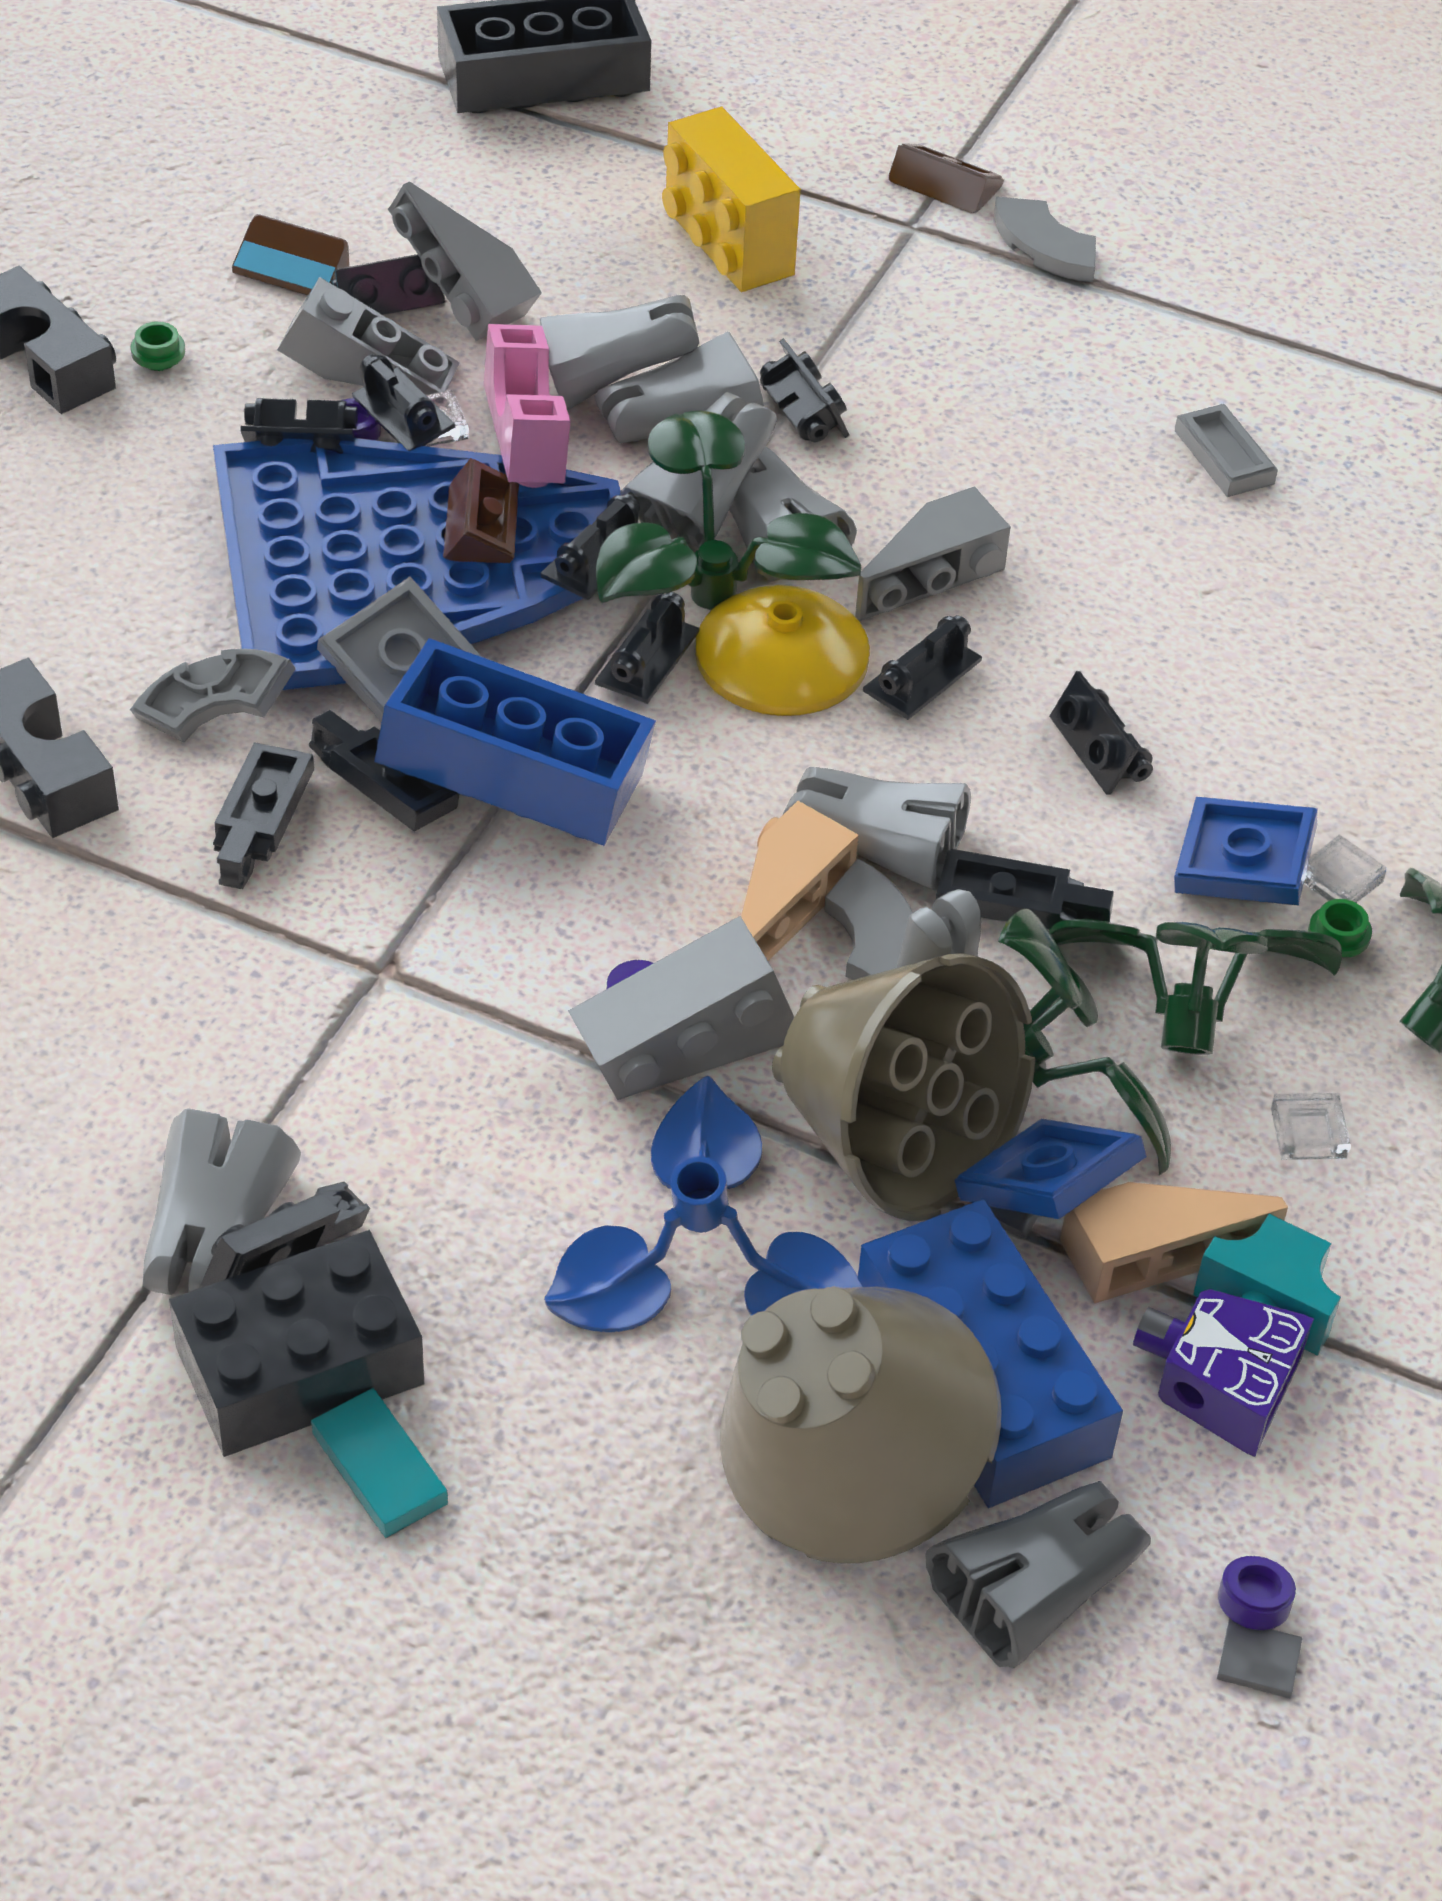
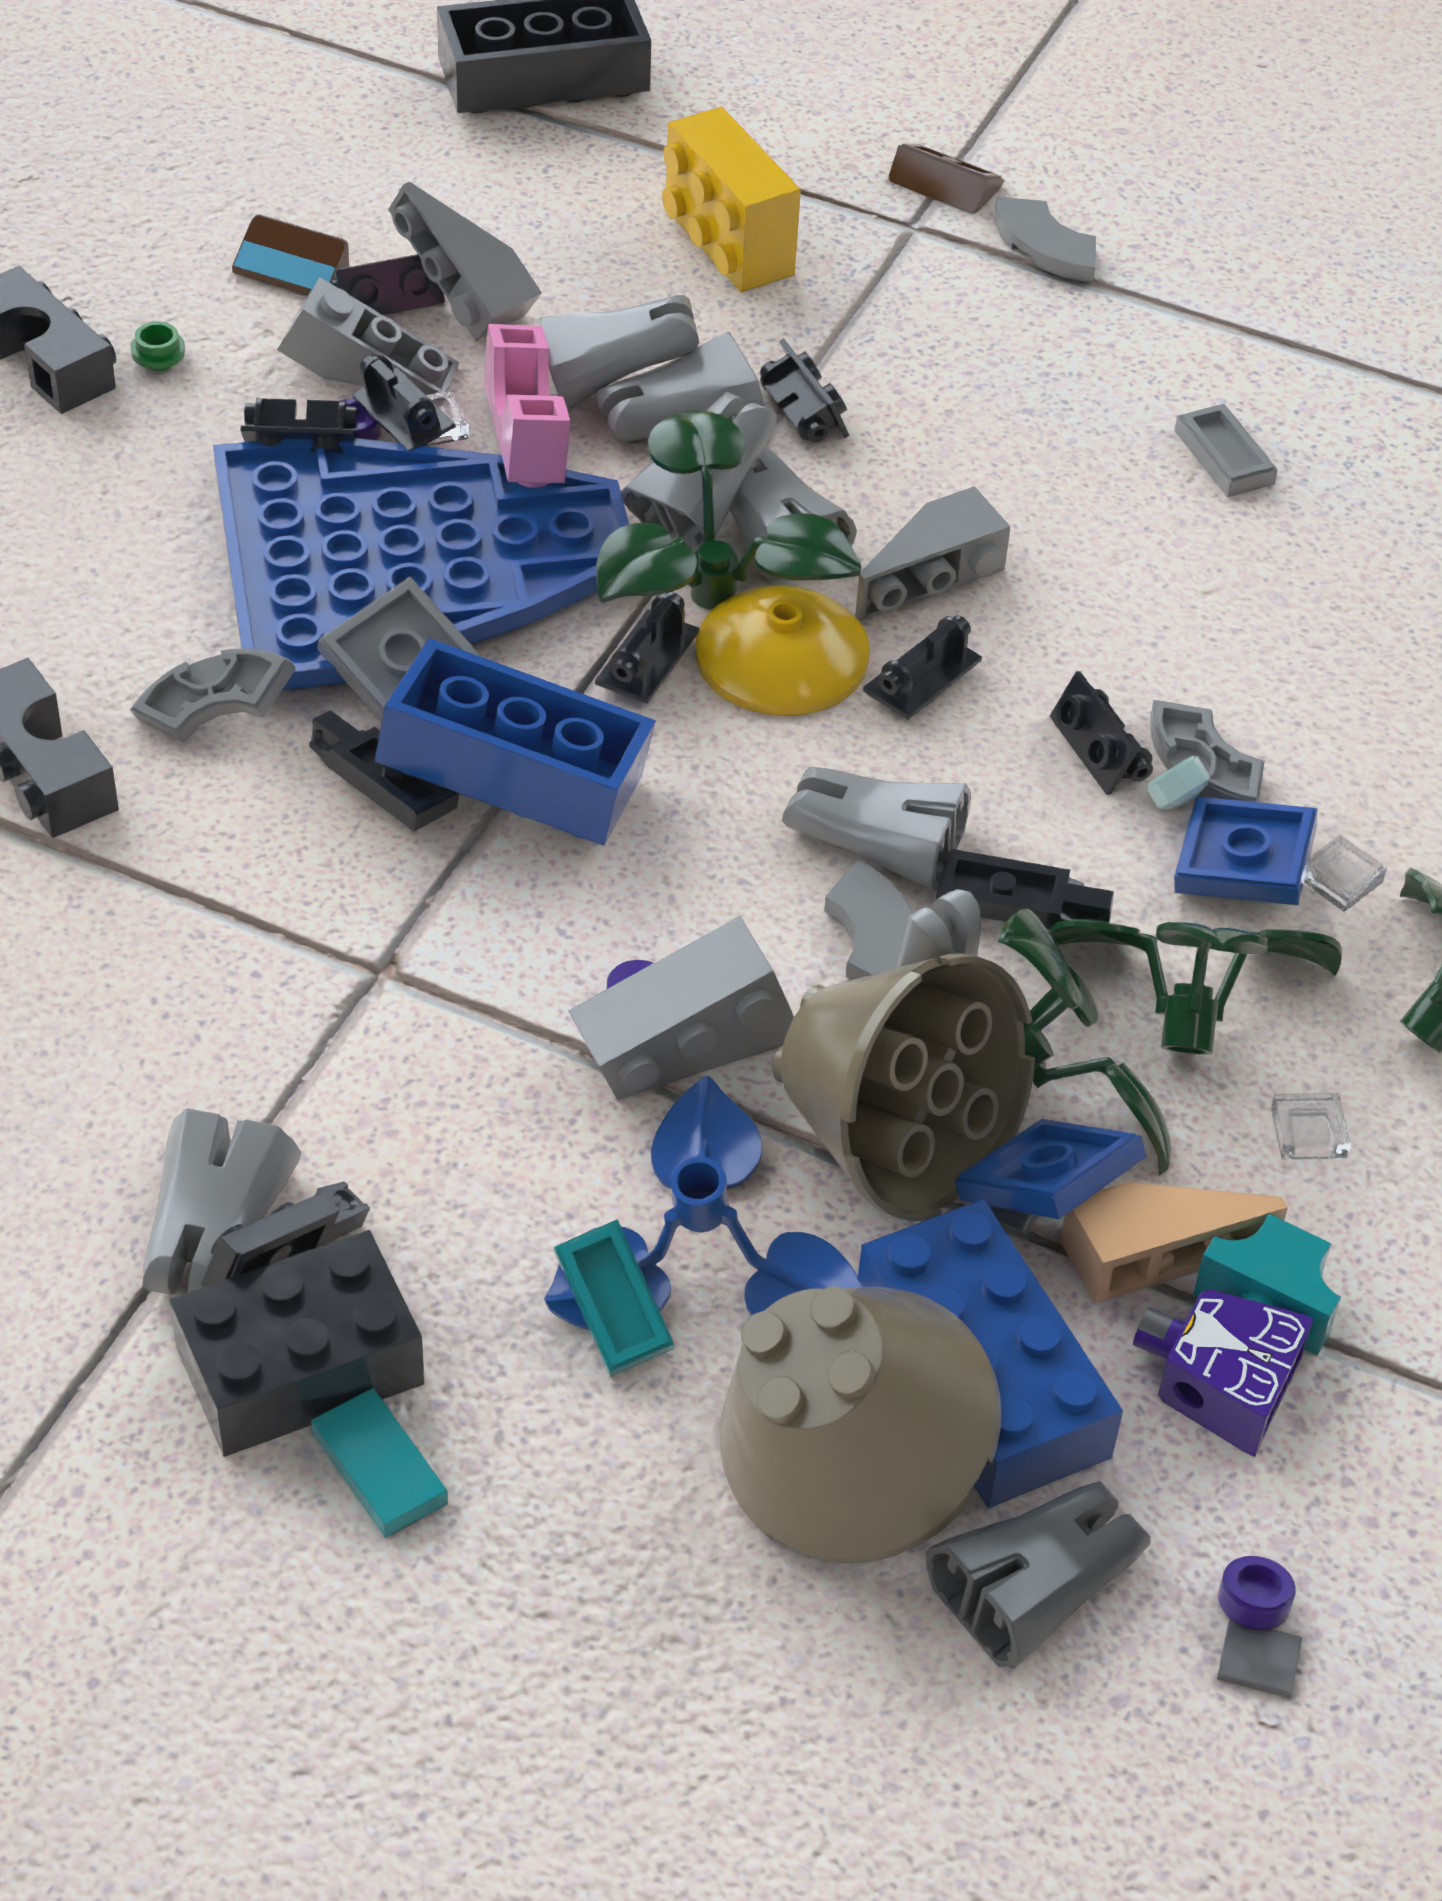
(259, 809): hinge -> none
(481, 516): reddish brown slope -> none
(577, 560): black hinge -> none
(613, 1298): none -> teal tile
(793, 872): light nougat slope -> none
(1179, 784): none -> light aqua tile
(1189, 731): none -> light grey tile
(1344, 922): green plate -> none

